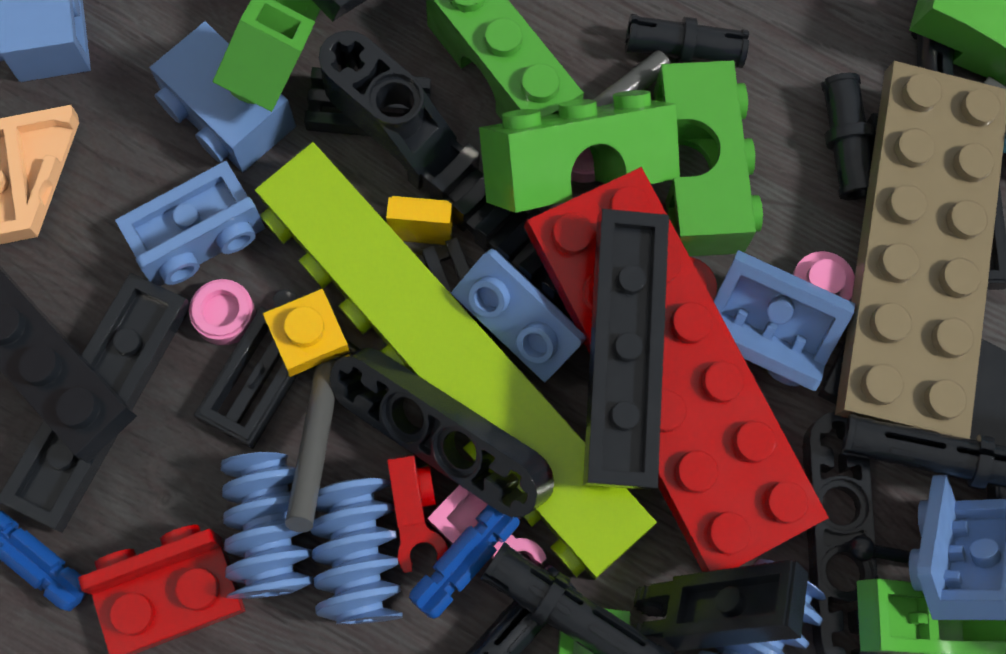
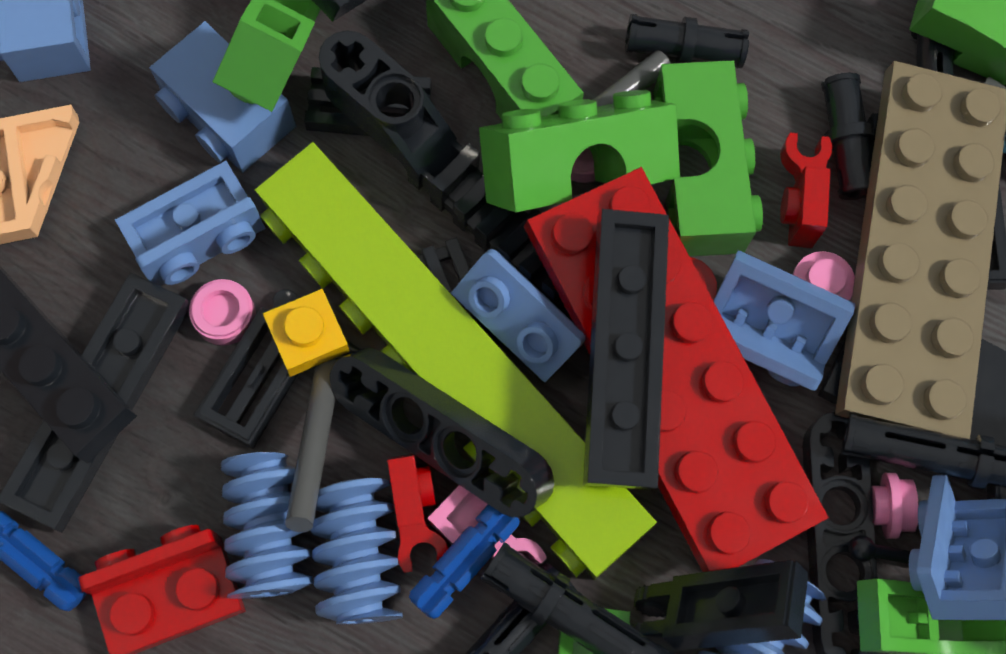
(420, 219): yellow tile -> none
(808, 200): none -> red plate
(895, 505): none -> bright pink plate

